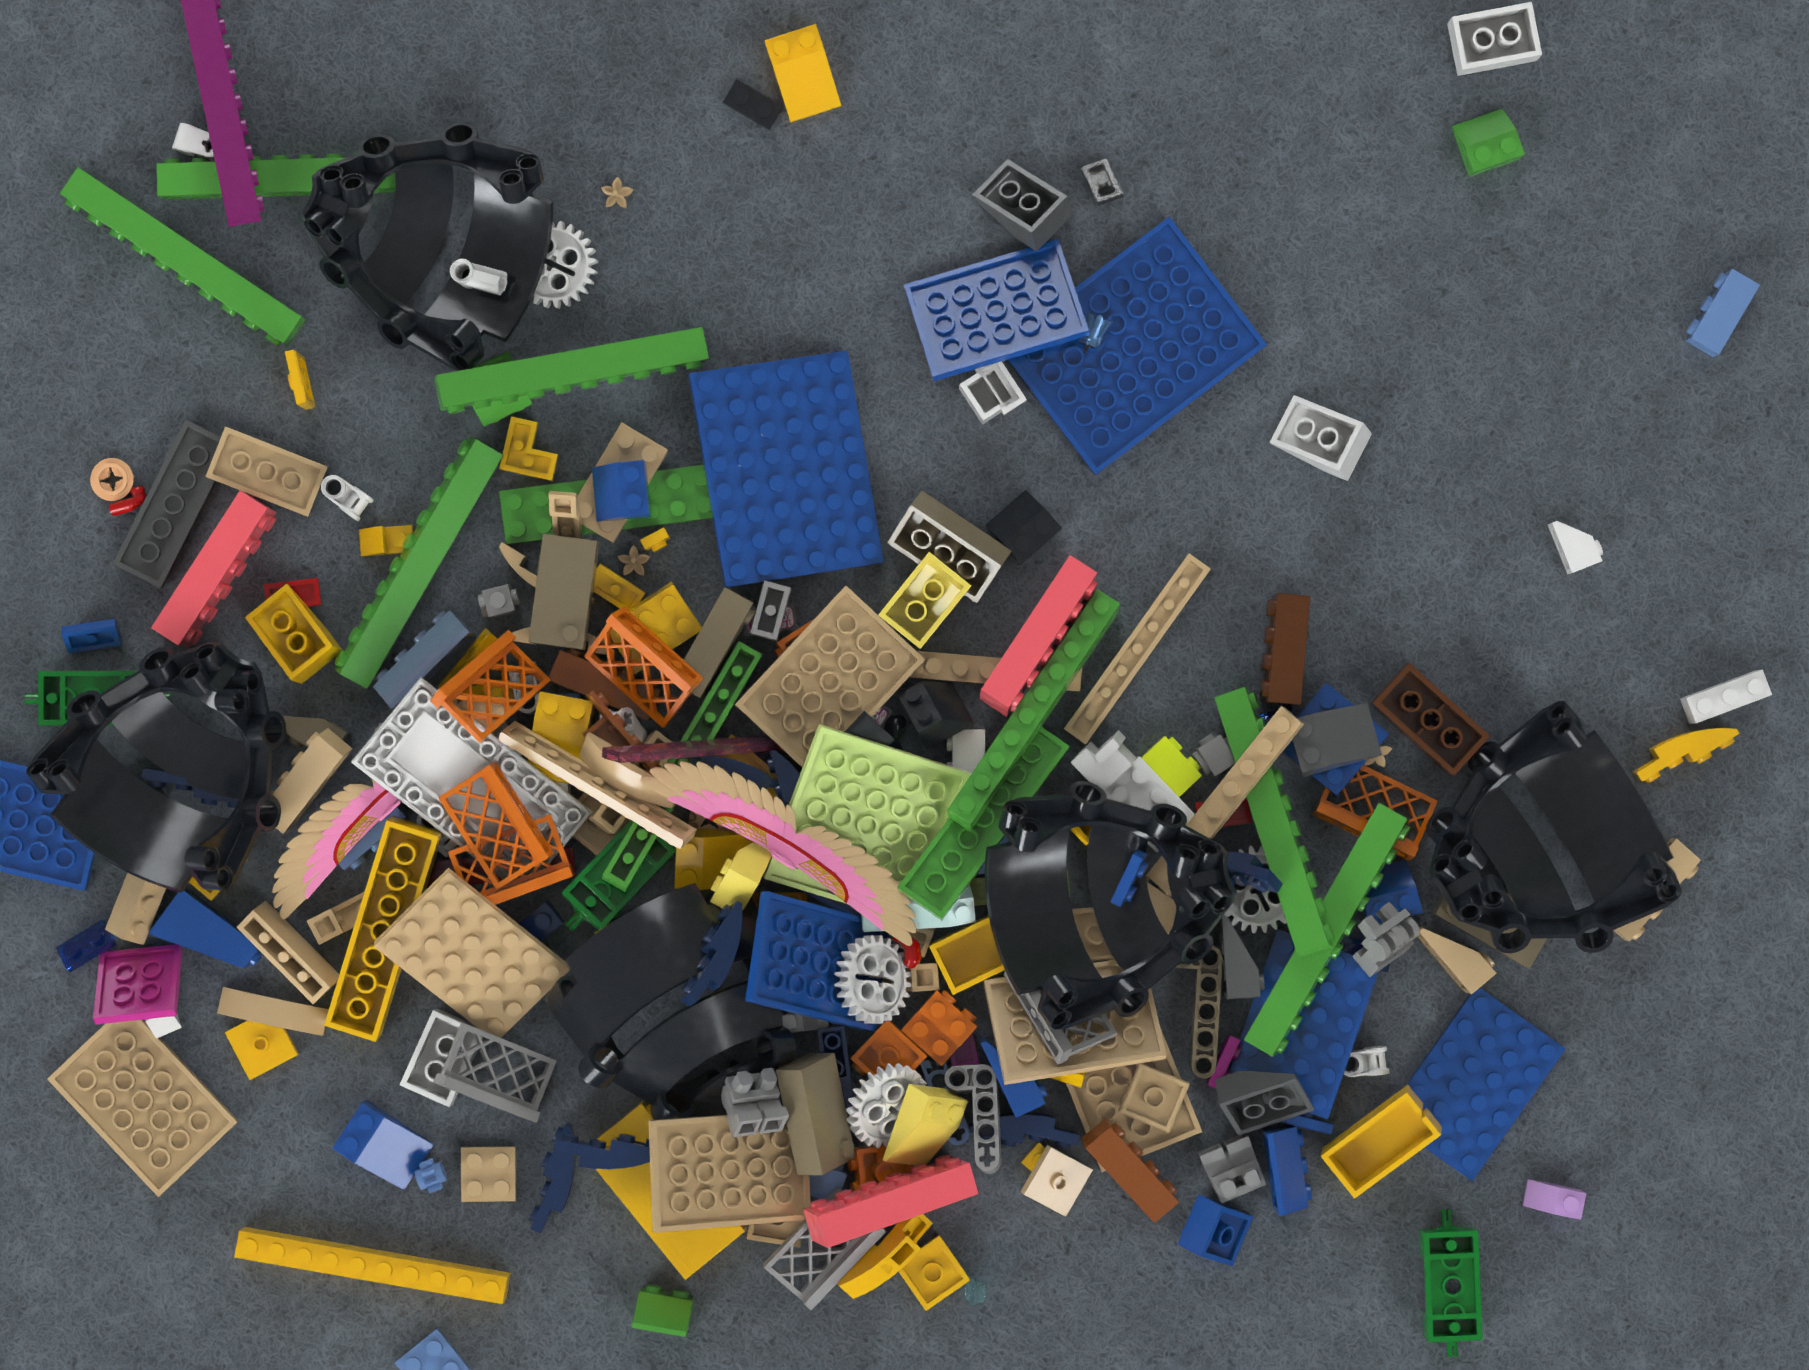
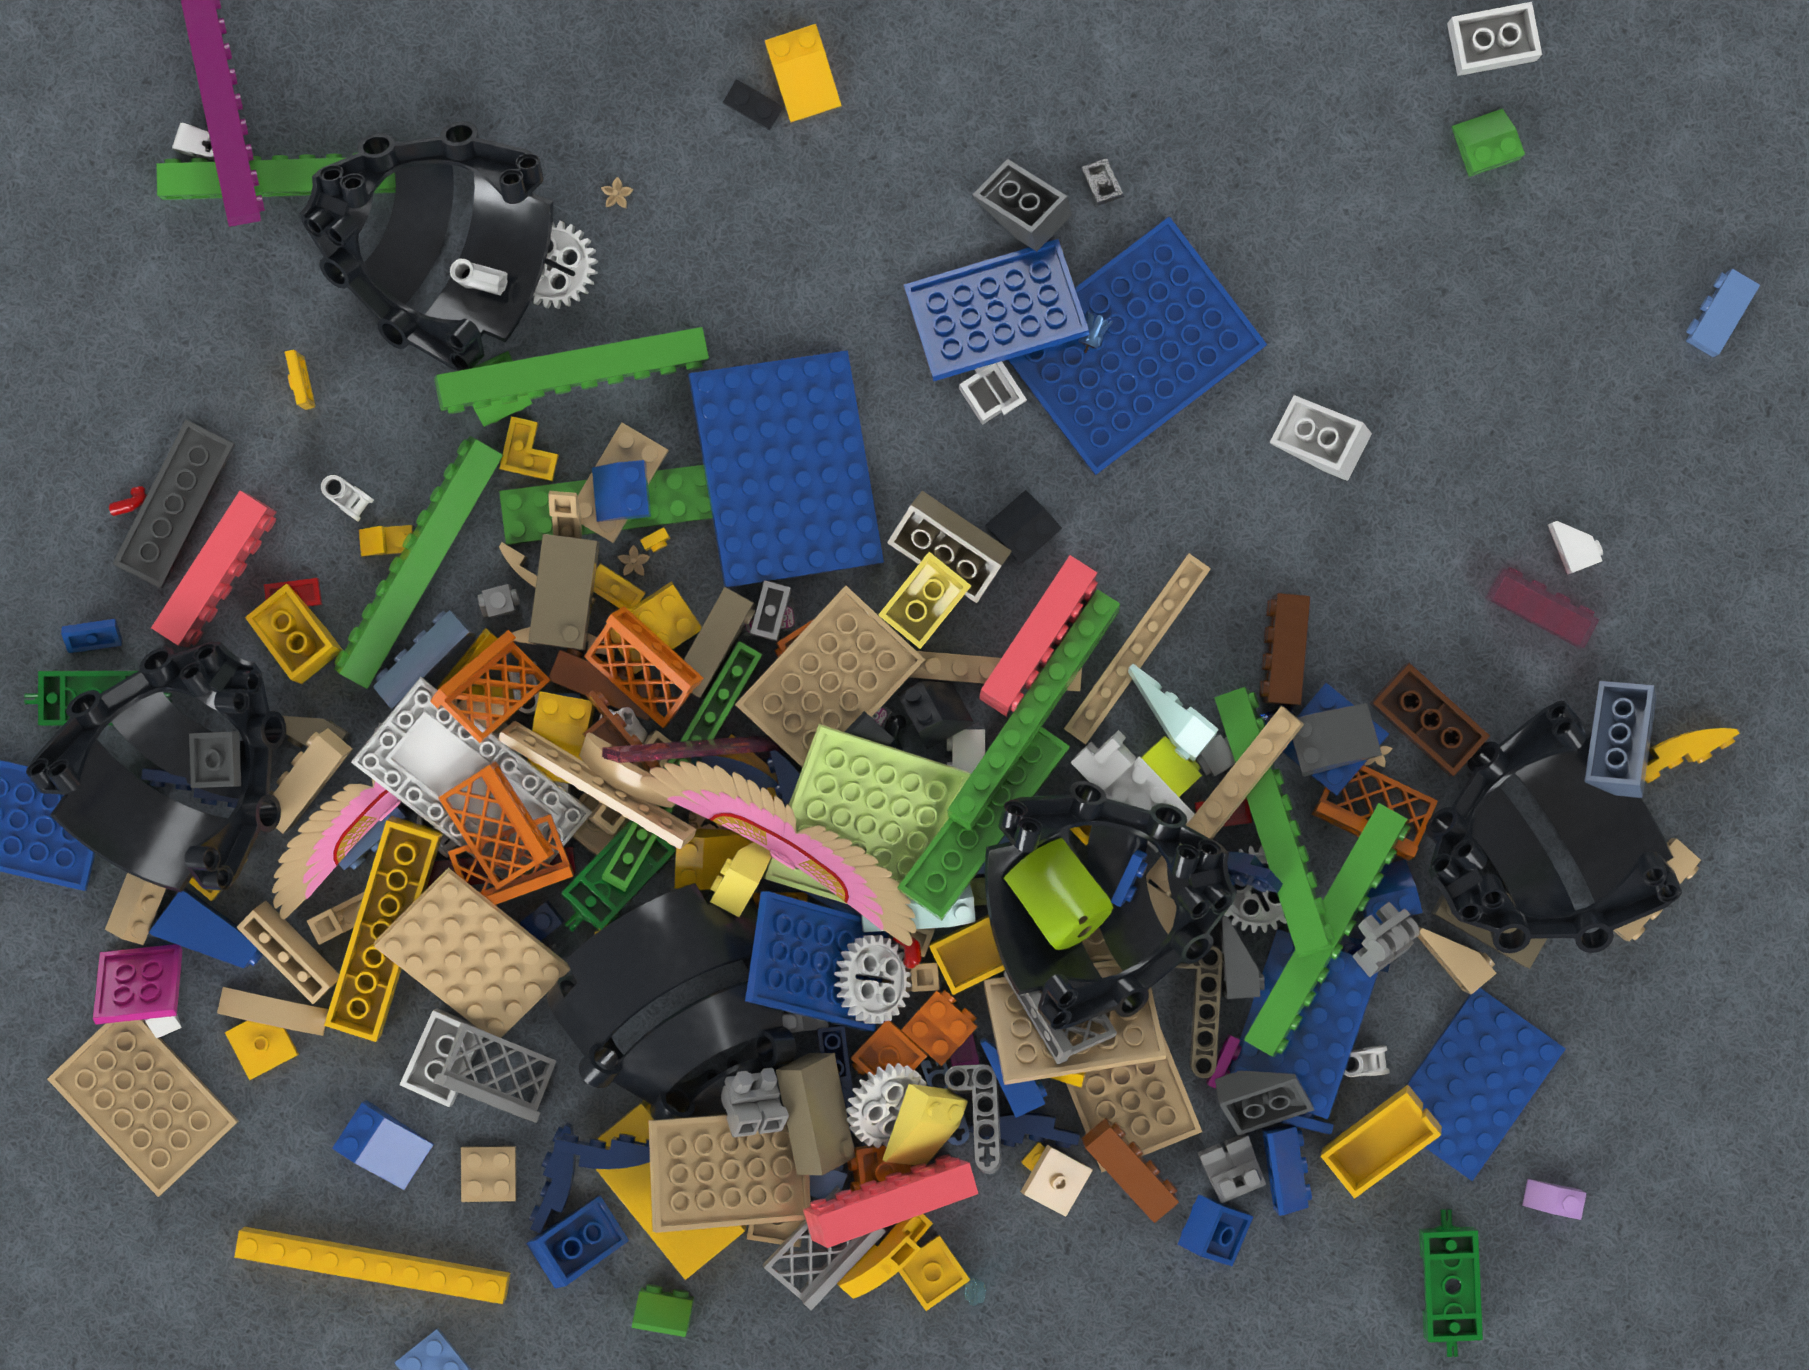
(85, 946): clear blue plate -> none
(102, 472): light nougat gear -> none
(183, 257): bright green brick -> none
(215, 759): none -> dark grey plate
(266, 471): tan plate -> none
(430, 1175): medium blue gear -> none
(577, 1242): none -> blue slope
(721, 946): dark blue slope -> none
(1059, 893): none -> lime piece
(1154, 1097): tan plate -> none
(1184, 728): none -> light aqua wedge
(1542, 608): none -> clear pink brick
(1621, 738): none -> sand blue slope
(1725, 696): white brick -> none

